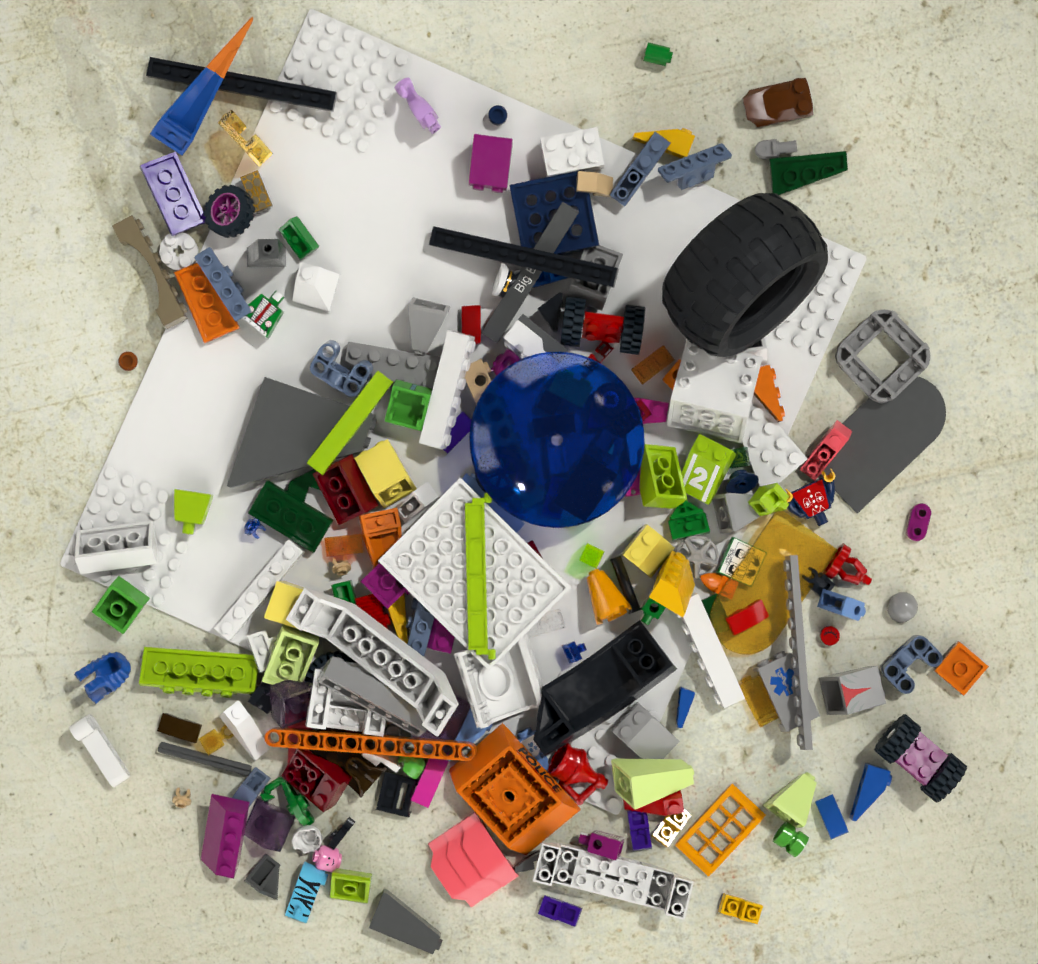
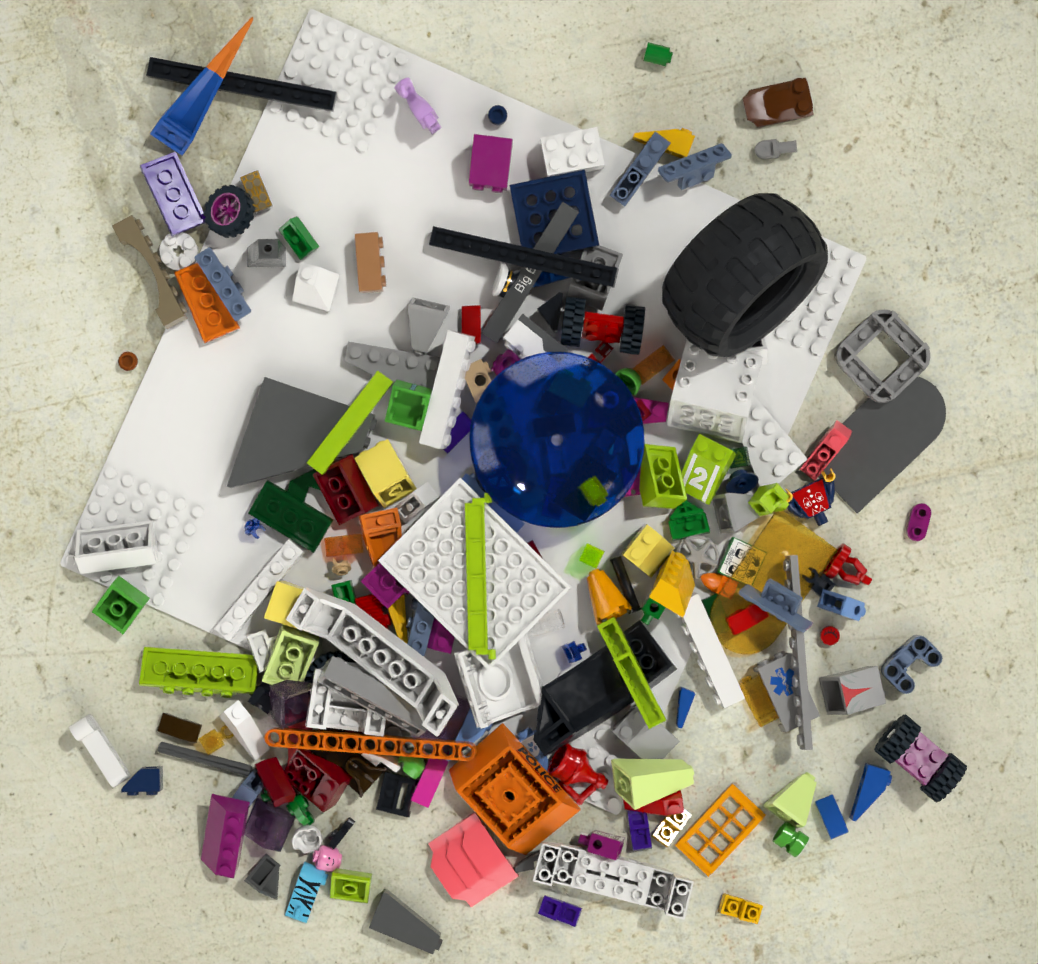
(110, 673): blue hair -> none
(147, 779): none -> dark blue slope
(182, 801): tan plate -> none
(191, 508): lime torso -> none
(253, 147): clear yellow panel -> none
(265, 313): torso -> none
(275, 781): none -> dark red piece
(336, 374): sand blue beam -> none
(370, 262): none -> medium nougat brick
(593, 491): none -> clear neon green brick
(594, 183): tan slope -> none
(630, 379): none -> bright green hair
(631, 672): none -> lime slope
(767, 392): orange slope -> none
(779, 602): none -> sand blue bracket
(802, 170): dark green wing -> none
(902, 607): light grey hair -> none
(961, 668): orange plate -> none

